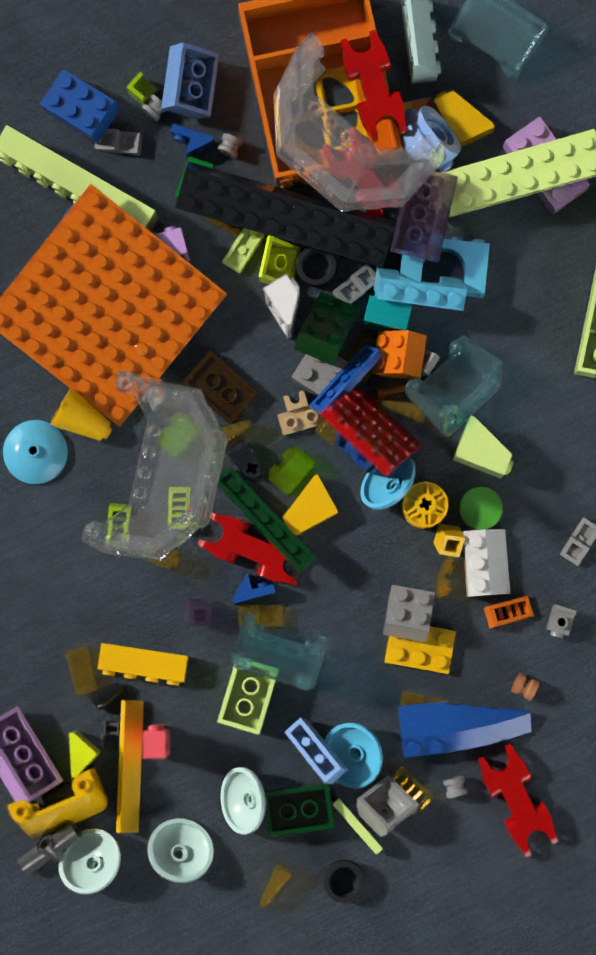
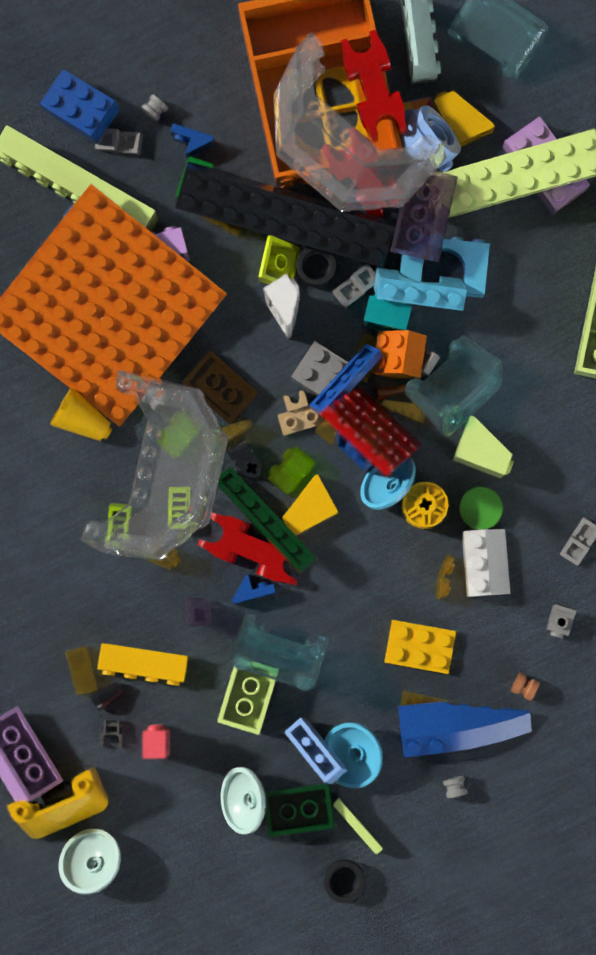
(50, 454): medium azure dish -> none
(50, 848): dark grey piece -> none
(81, 753): neon yellow slope -> none
(129, 766): yellow tile -> none
(141, 89): lime panel -> none
(186, 839): light aqua dish -> none
(190, 81): medium blue brick -> none
(229, 145): light grey wheel -> none
(242, 250): yellowish green tile -> none
(265, 614): clear yellow slope -> none
(277, 880): clear yellow slope -> none
(326, 328): dark green brick -> none
(385, 806): light grey brick -> none
(408, 613): light grey brick -> none
(429, 797): clear yellow slope -> none
(449, 540): yellow brick -> none
(491, 615): orange slope -> none
(525, 816): red piece -> none

